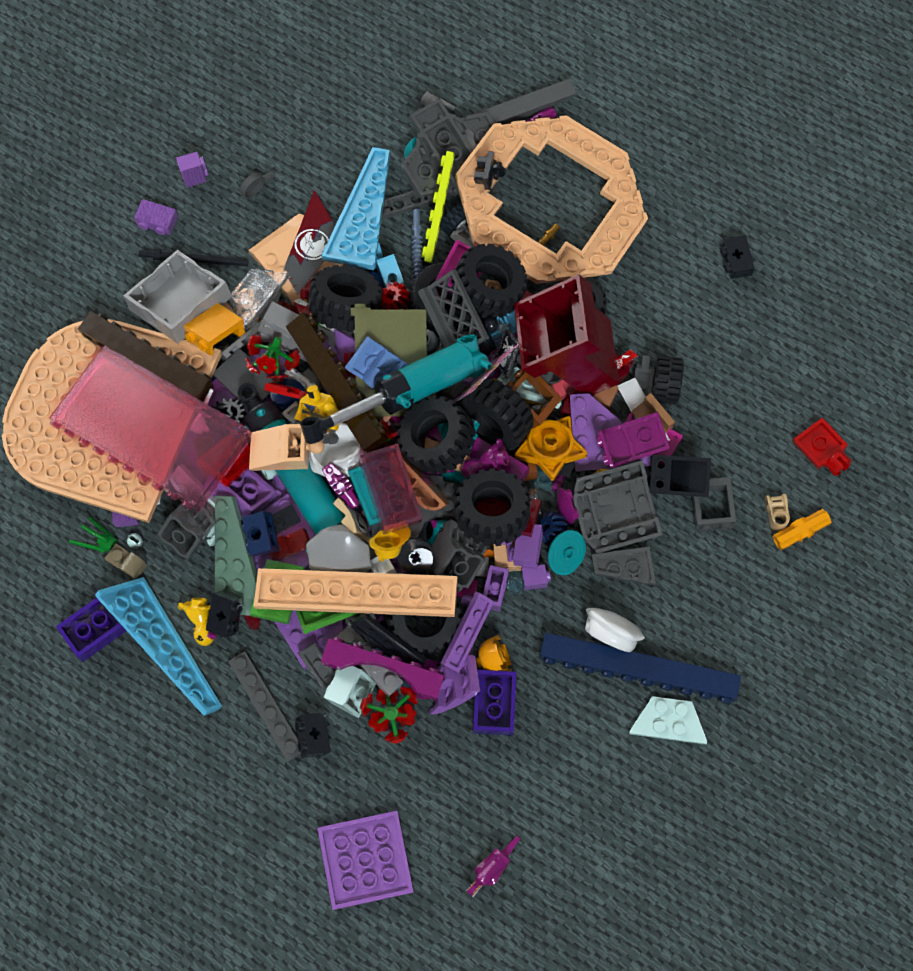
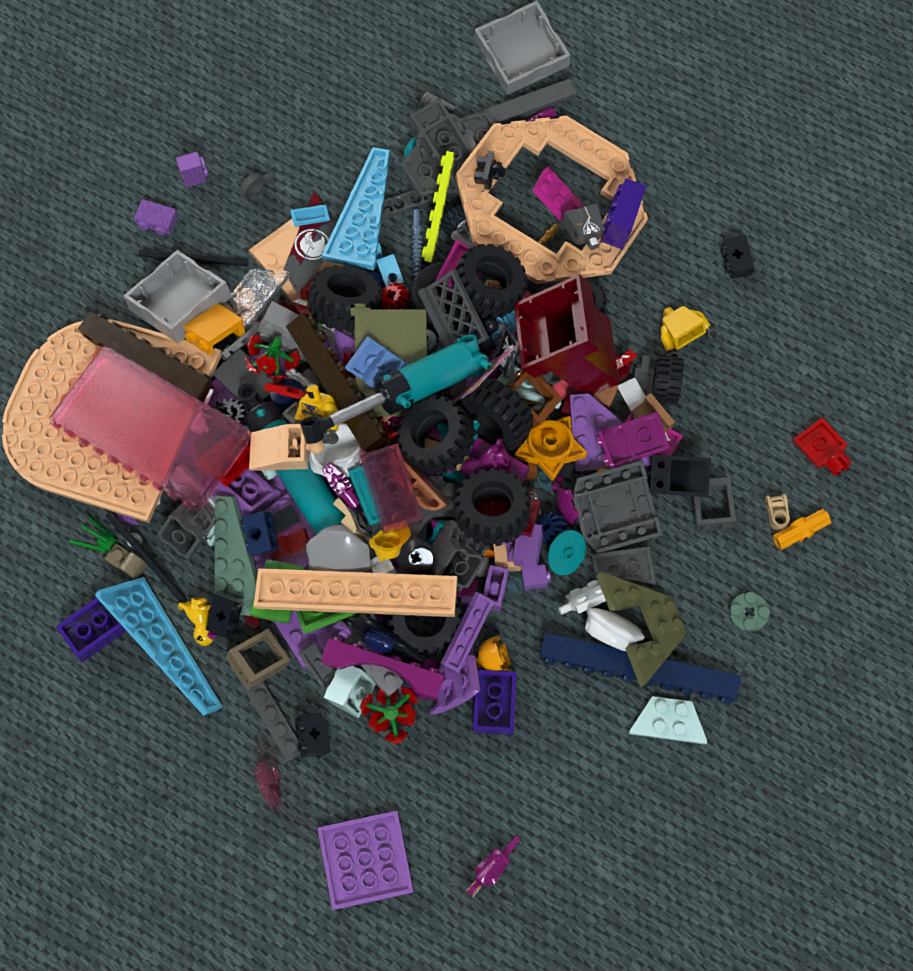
(121, 528): none -> black bar
(243, 670): none -> dark tan window
(268, 782): none -> clear pink plate
(310, 215): none -> medium azure tile
(342, 627): none -> medium lavender arm
(378, 641): none -> clear blue brick
(522, 47): none -> light grey tile
(555, 194): none -> dark pink plate
(584, 225): none -> dark grey torso
(584, 598): none -> white plate
(623, 213): none -> dark purple brick
(660, 618): none -> olive wing
(683, 327): none -> yellow torso
(748, 623): none -> sand green plate

